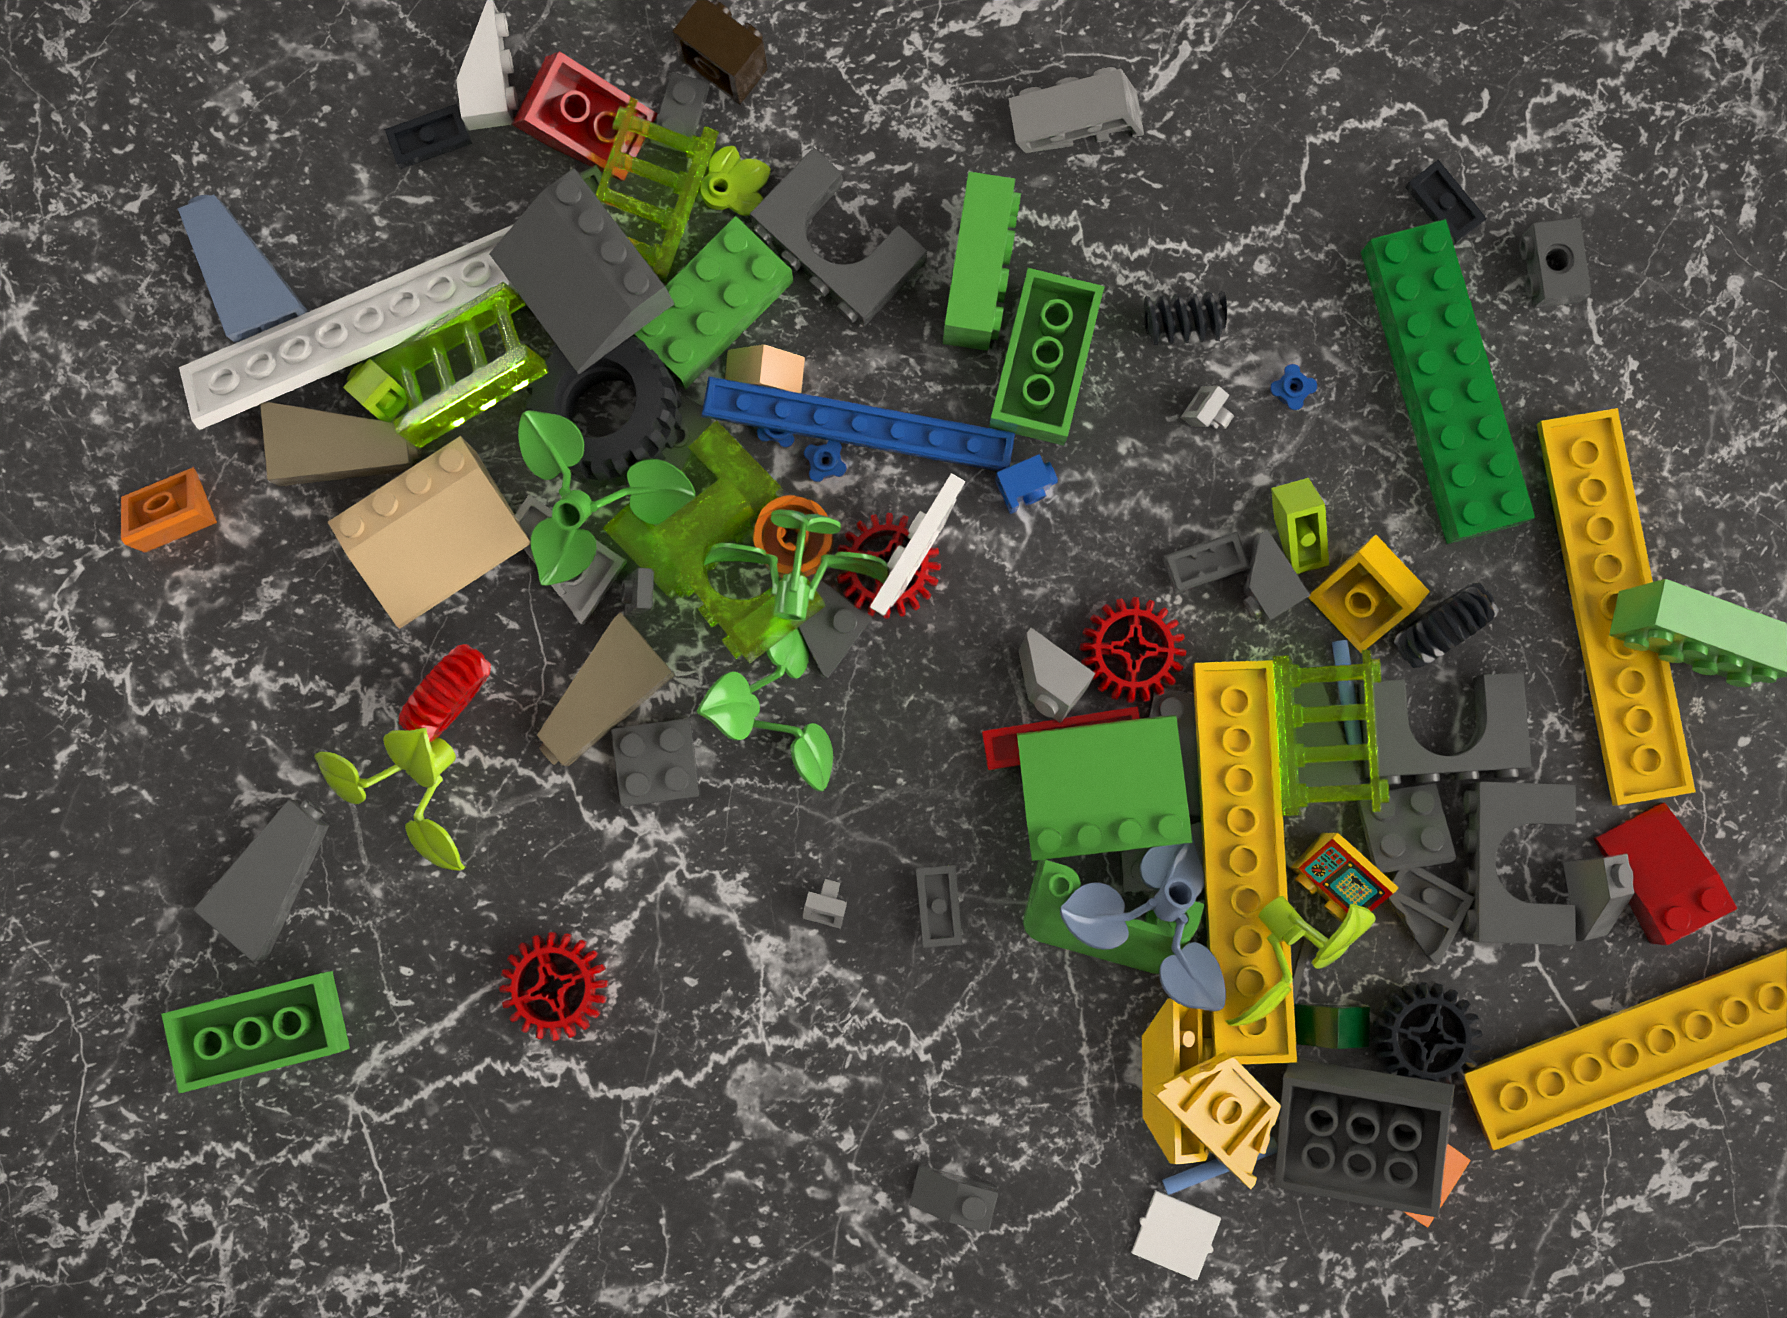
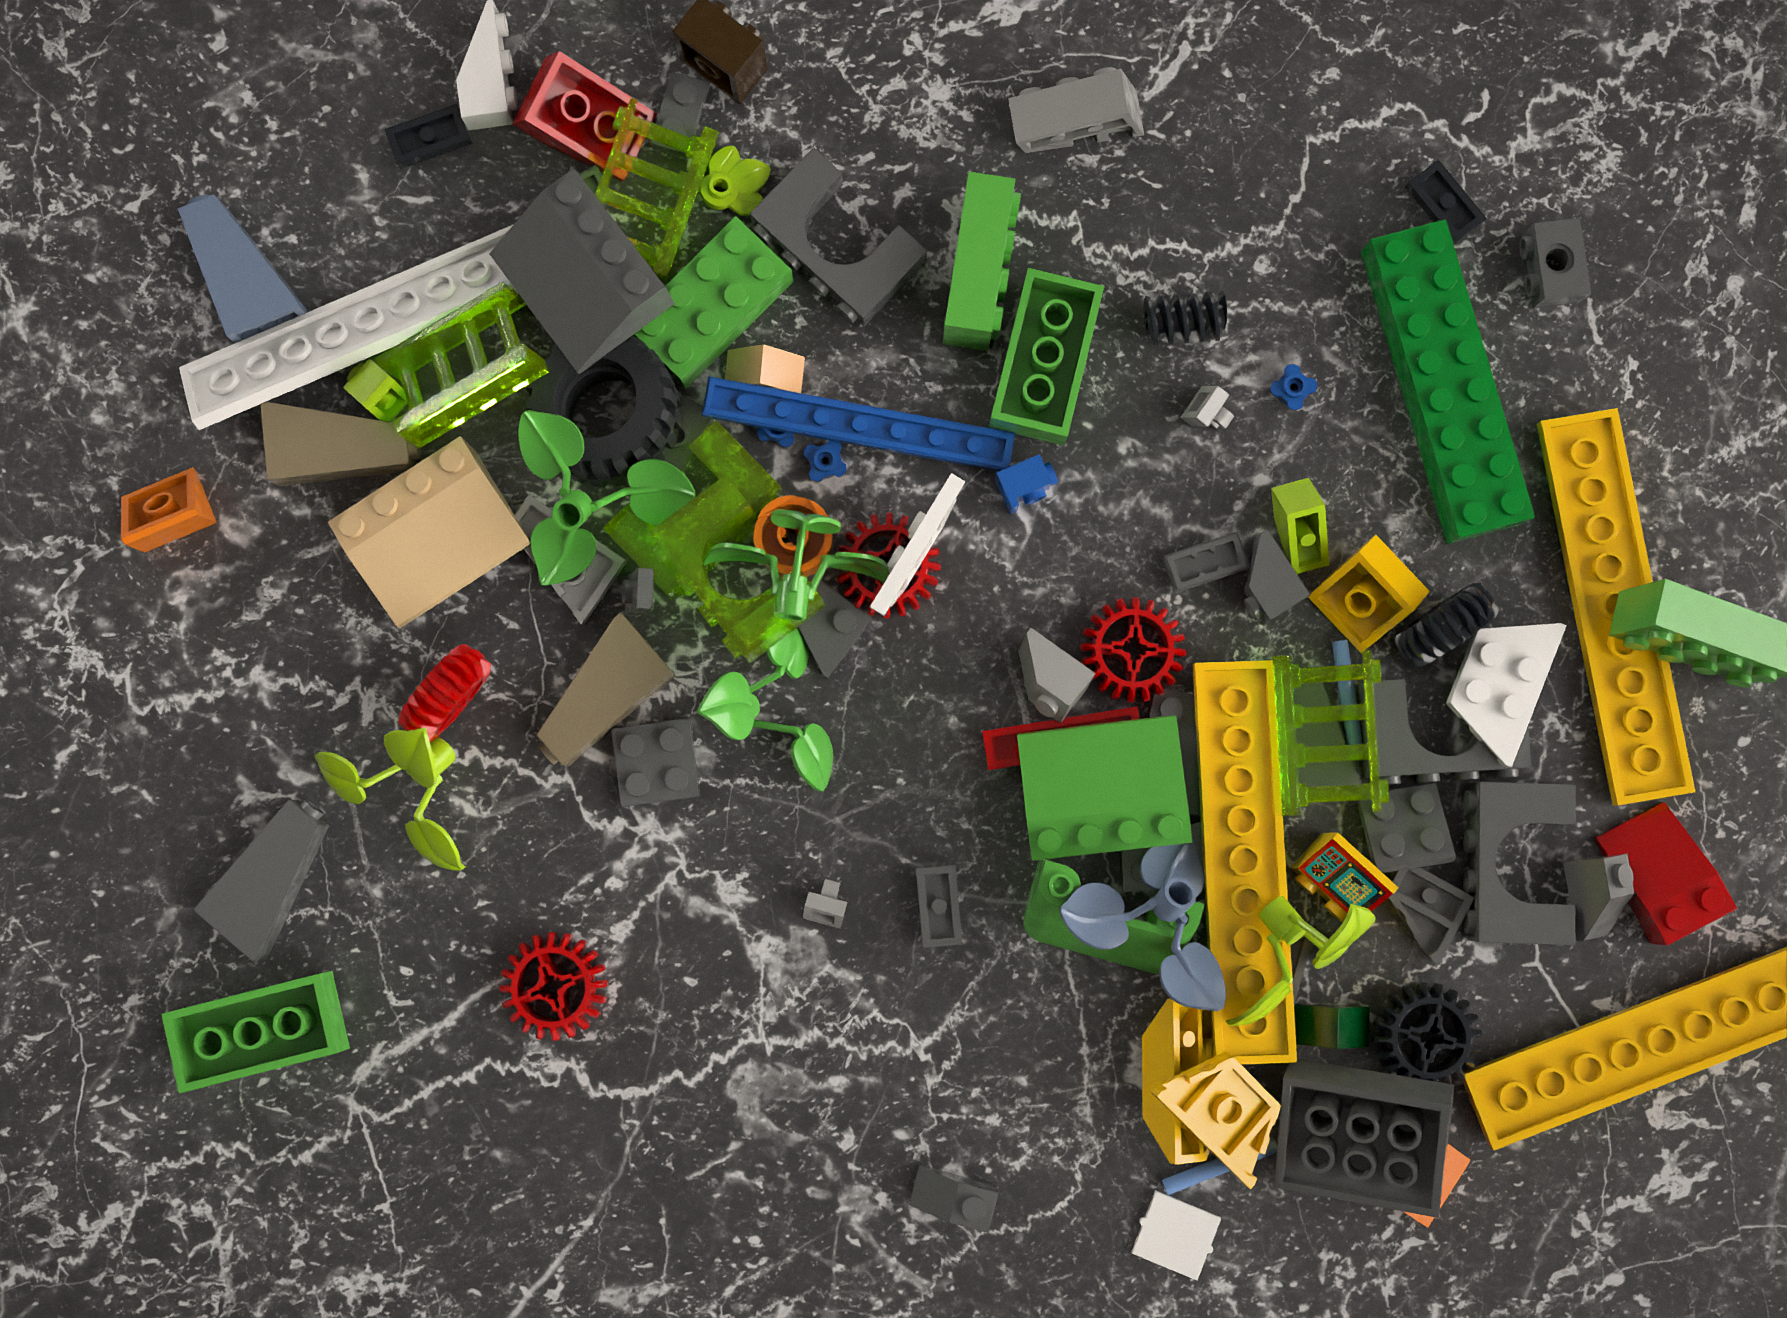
(1503, 683): none -> white wing

